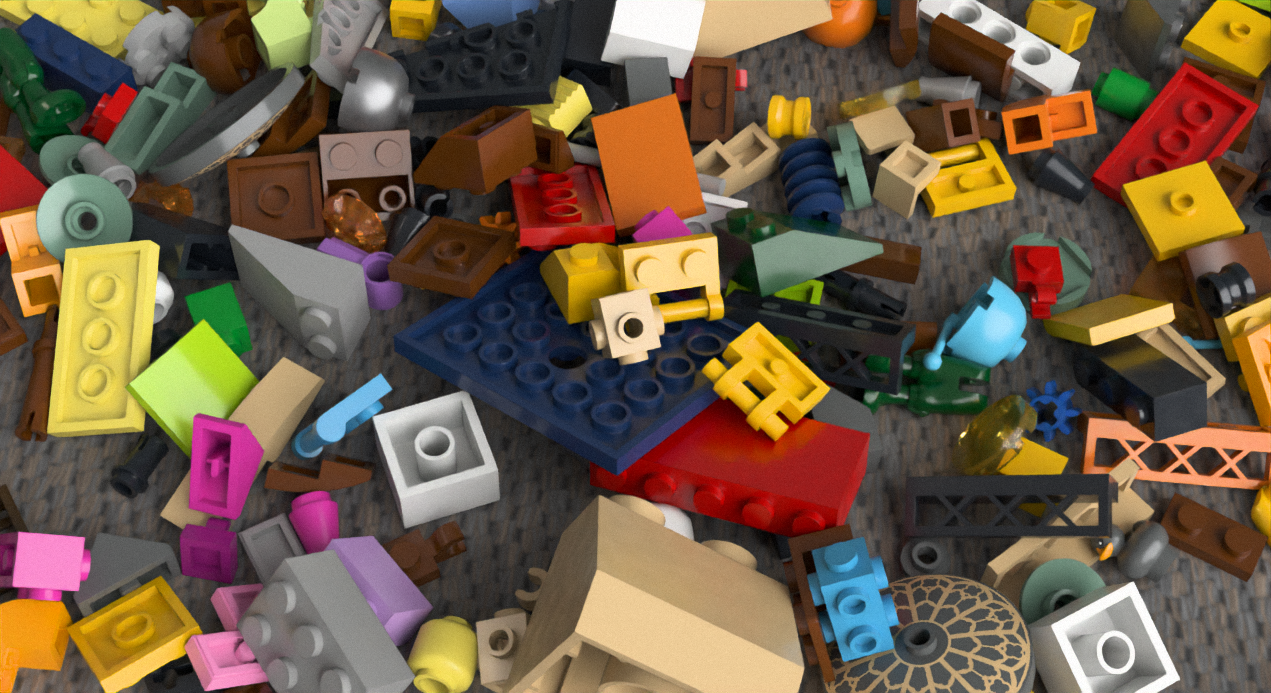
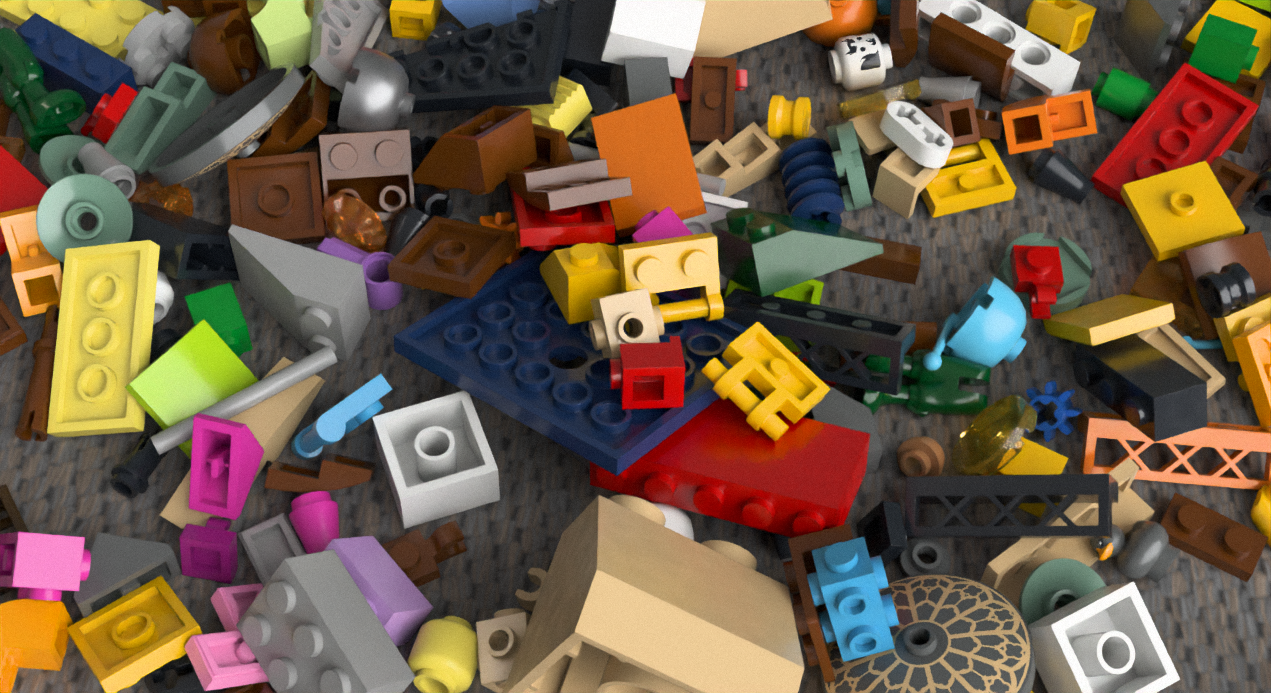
(248, 397): none -> light grey bar
(568, 184): none -> slope
(649, 374): none -> red brick
(859, 61): none -> white head
(861, 295): black pin -> none
(884, 531): none -> black plate
(916, 134): none -> white beam
(920, 457): none -> medium nougat plate
(1224, 48): none -> green brick

